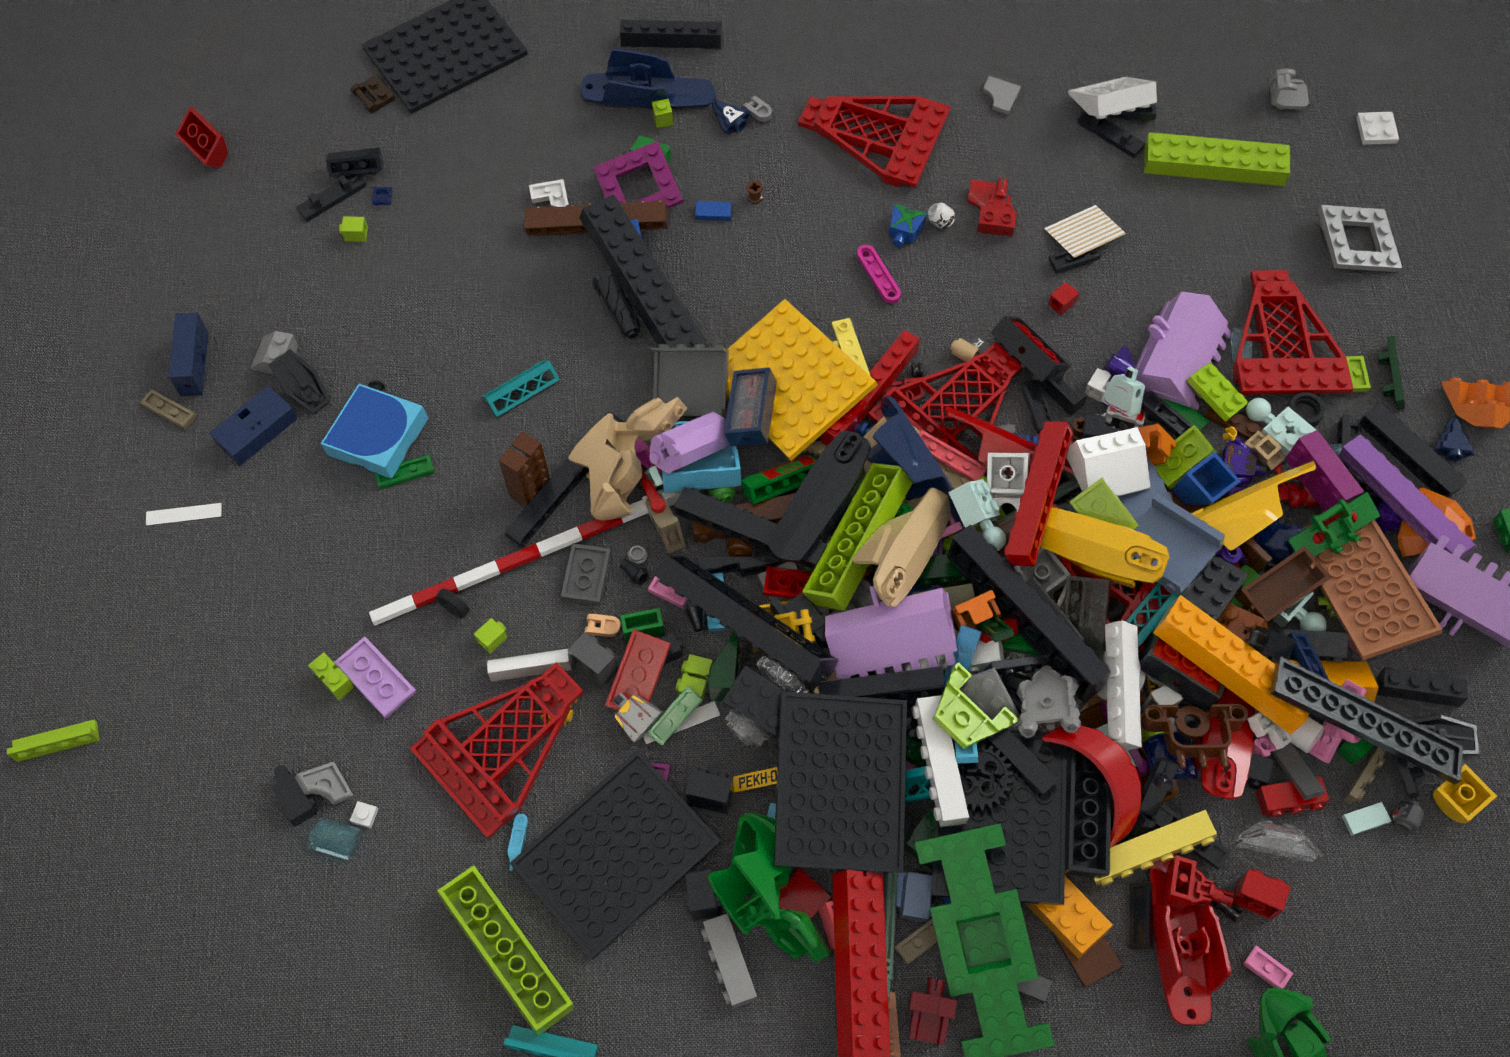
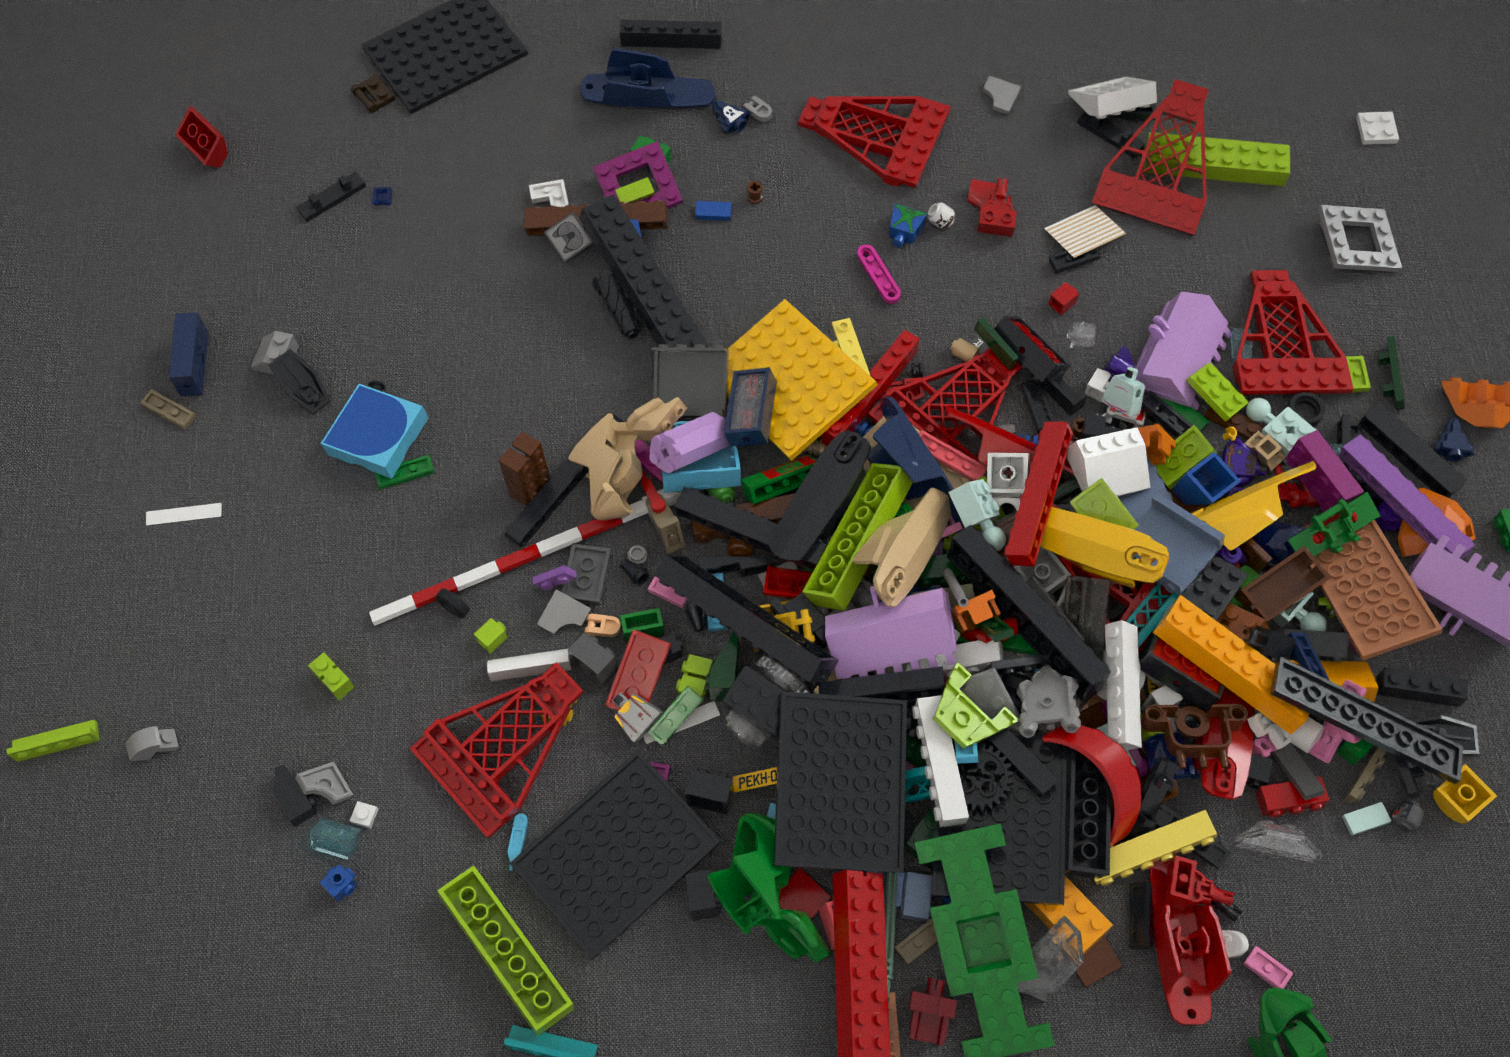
(148, 741): none -> light grey brick
(253, 425): dark blue brick -> none
(339, 882): none -> blue brick
(354, 162): black brick -> none
(354, 229): lime brick -> none
(375, 677): lavender plate -> none
(517, 381): teal fence -> none
(554, 577): none -> medium lavender plate
(562, 611): none -> light grey tile
(569, 236): none -> tile
(635, 191): none -> lime tile
(653, 474): light aqua tile -> none
(662, 113): lime brick -> none
(730, 961): light grey brick -> none
(955, 587): none -> light grey piece
(966, 647): dark azure plate -> none
(996, 343): none -> dark green tile
(1055, 958): none -> clear wedge
(1081, 335): none -> clear brick
(1156, 202): none -> red wing
(1235, 943): none -> white piece
(1261, 894): red brick -> none
(1288, 92): light grey piece -> none

